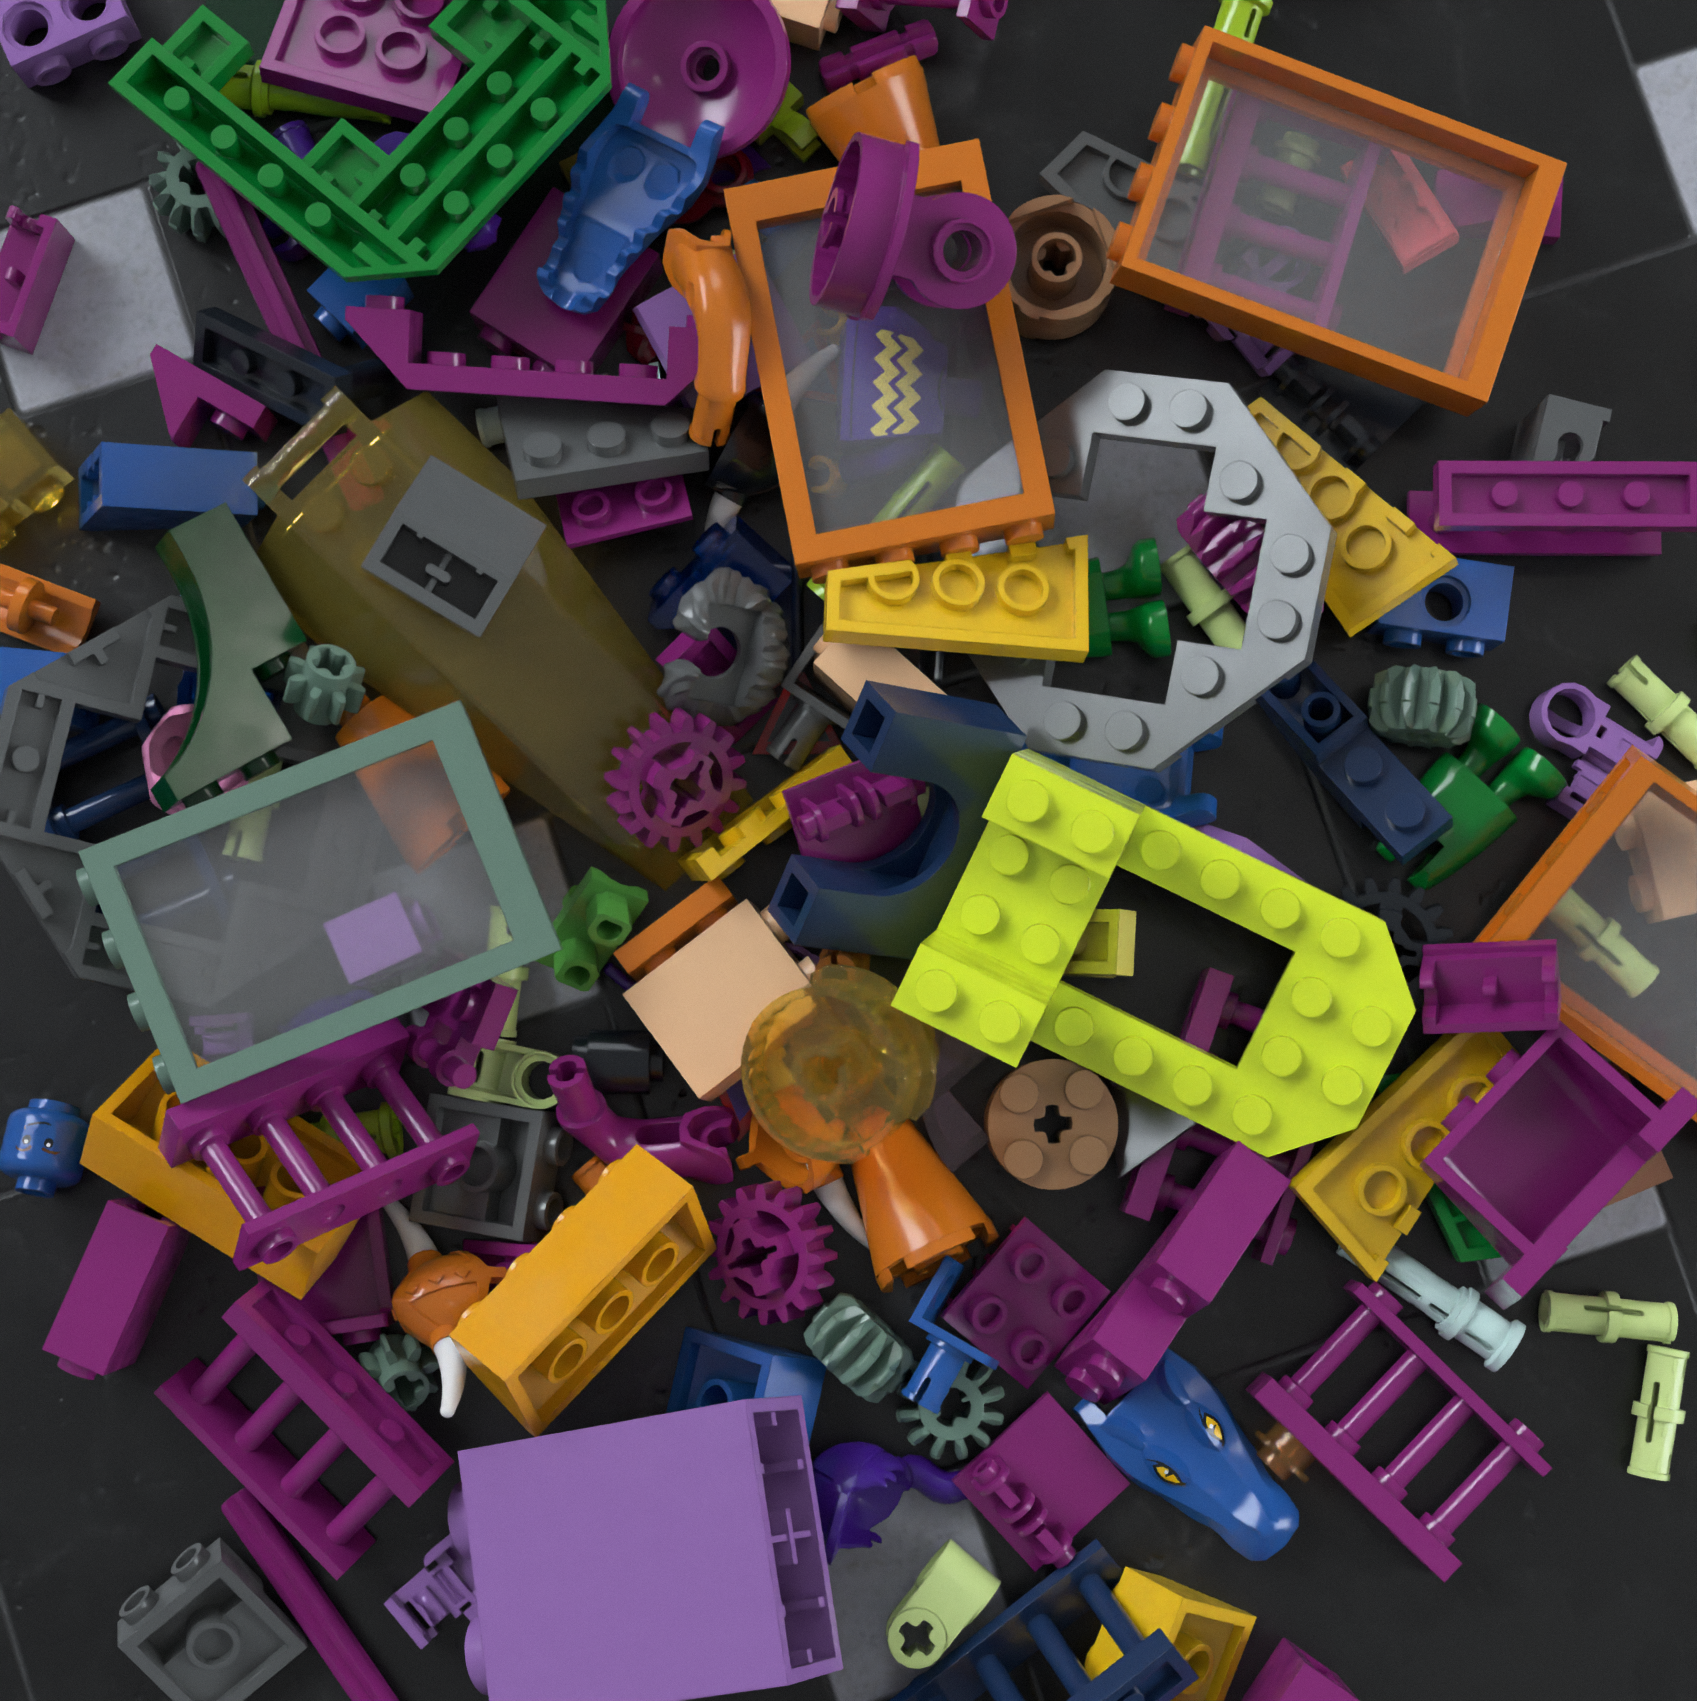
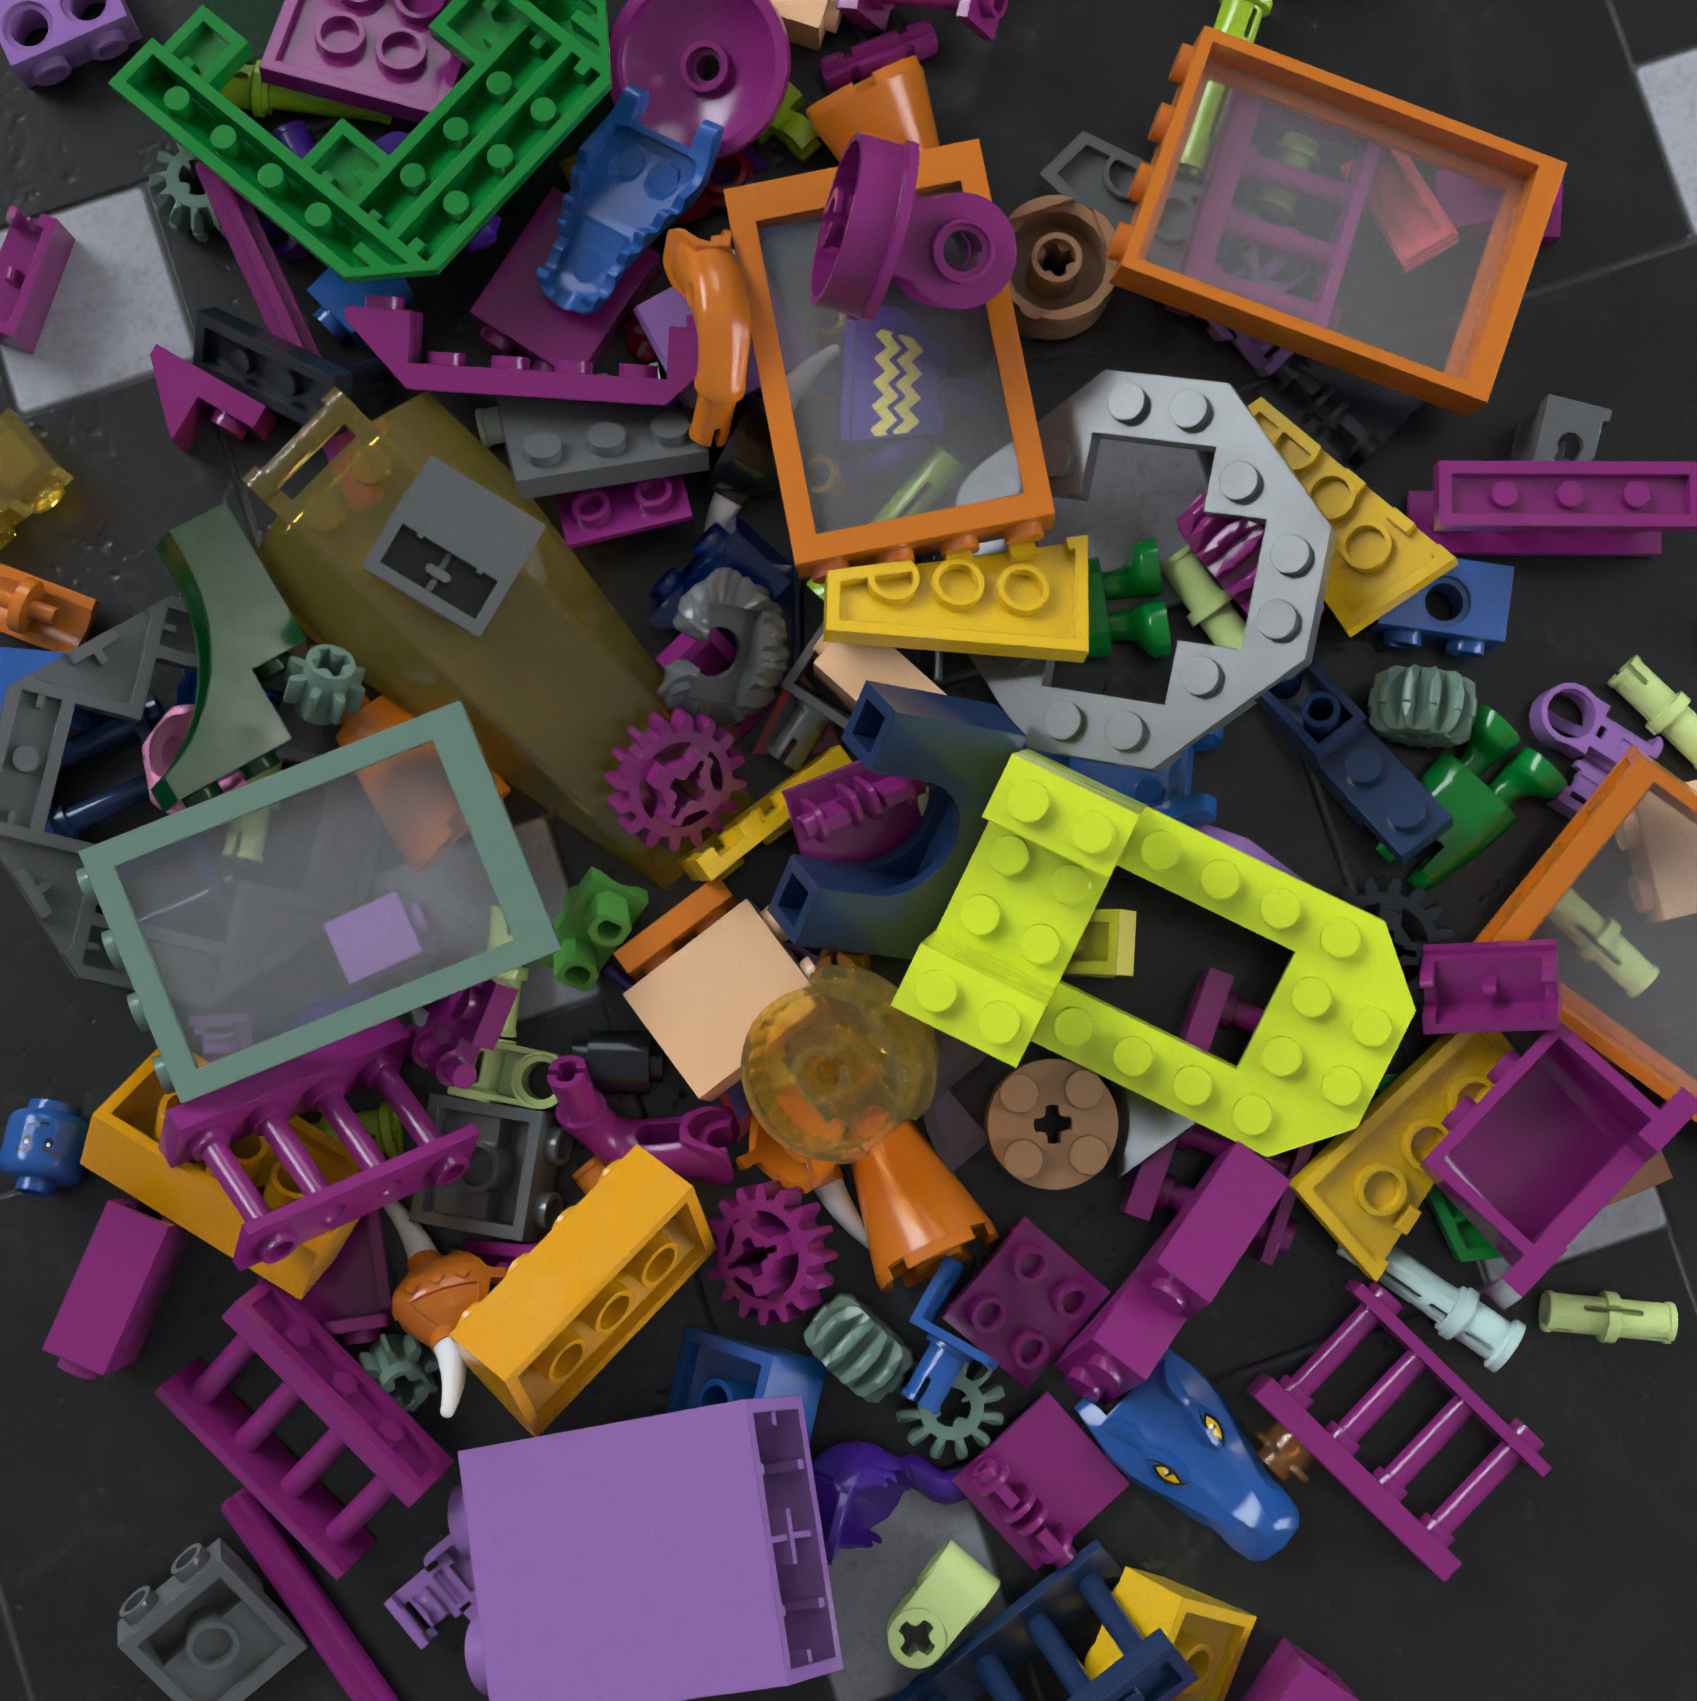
(162, 486): blue slope -> none
(1658, 1412): yellowish green pin -> none

